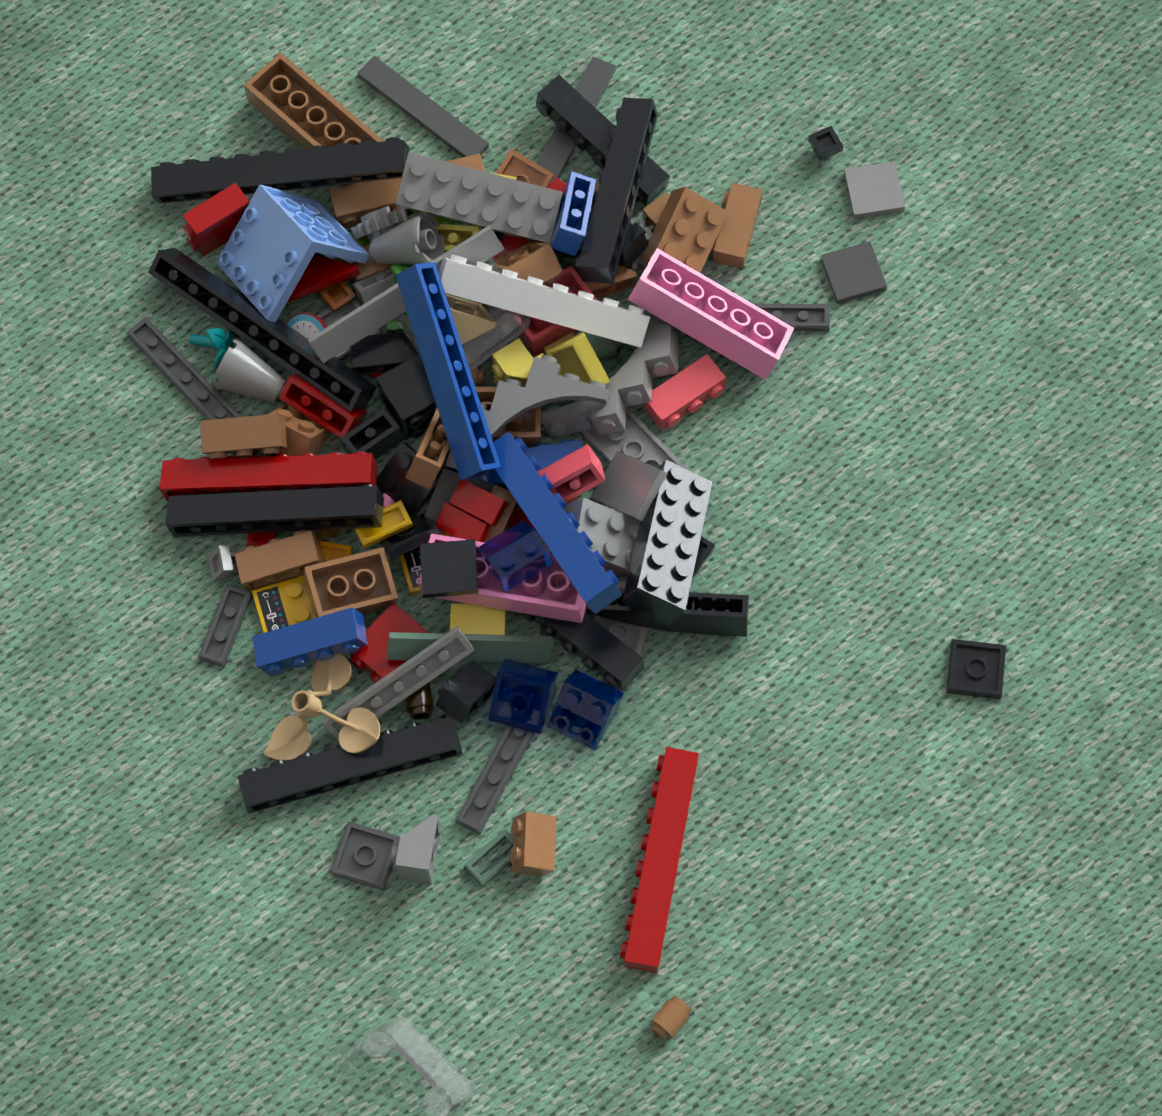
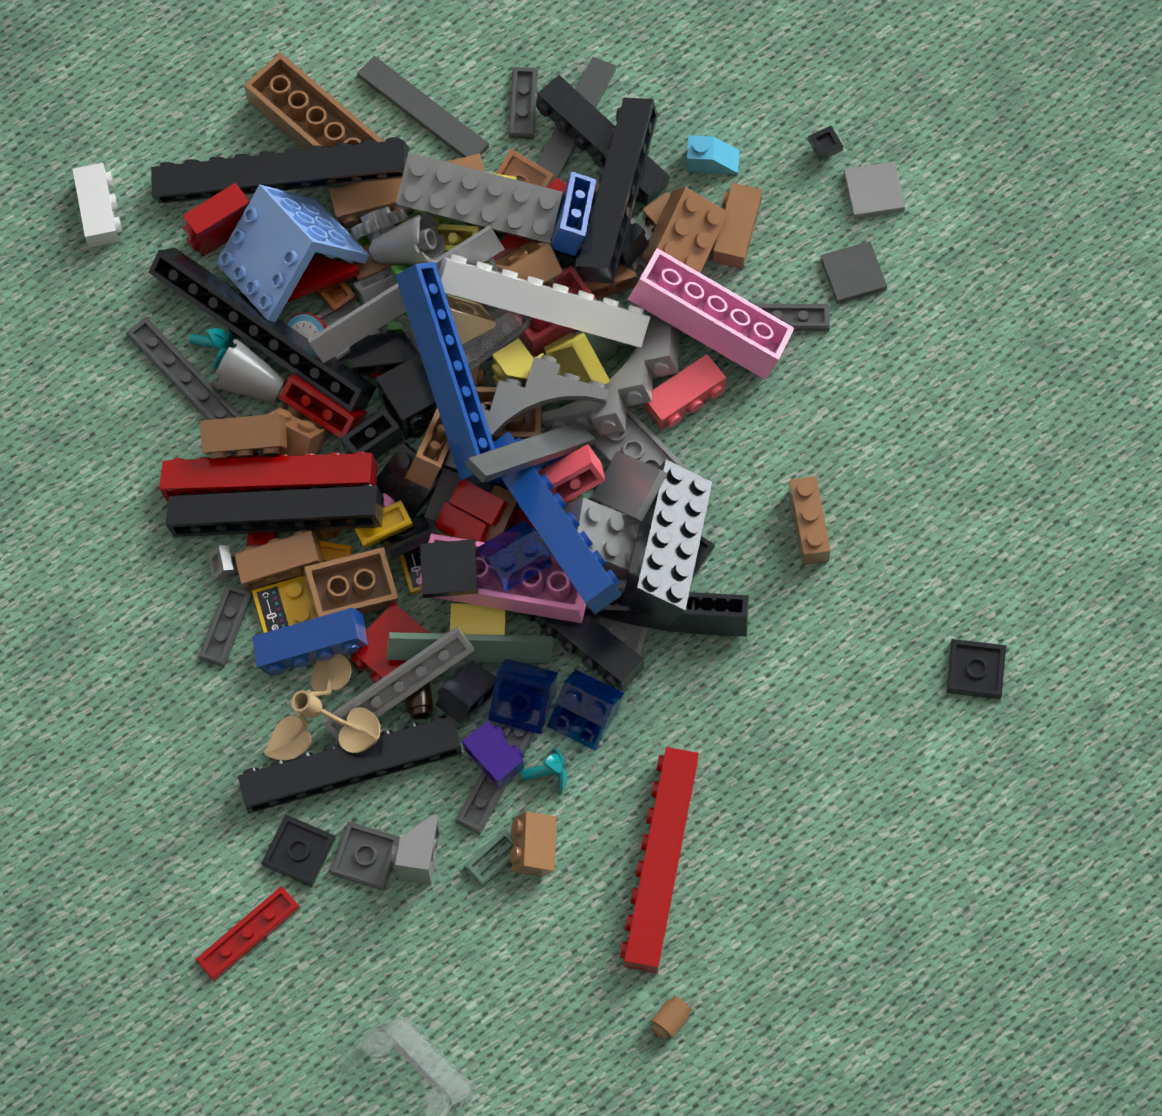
(97, 205): none -> white brick
(247, 933): none -> red tile
(298, 850): none -> black tile
(493, 754): none -> dark purple brick
(523, 103): none -> dark grey tile
(529, 452): none -> dark grey tile
(552, 765): none -> teal plant
(711, 156): none -> medium azure slope
(809, 520): none -> medium nougat brick

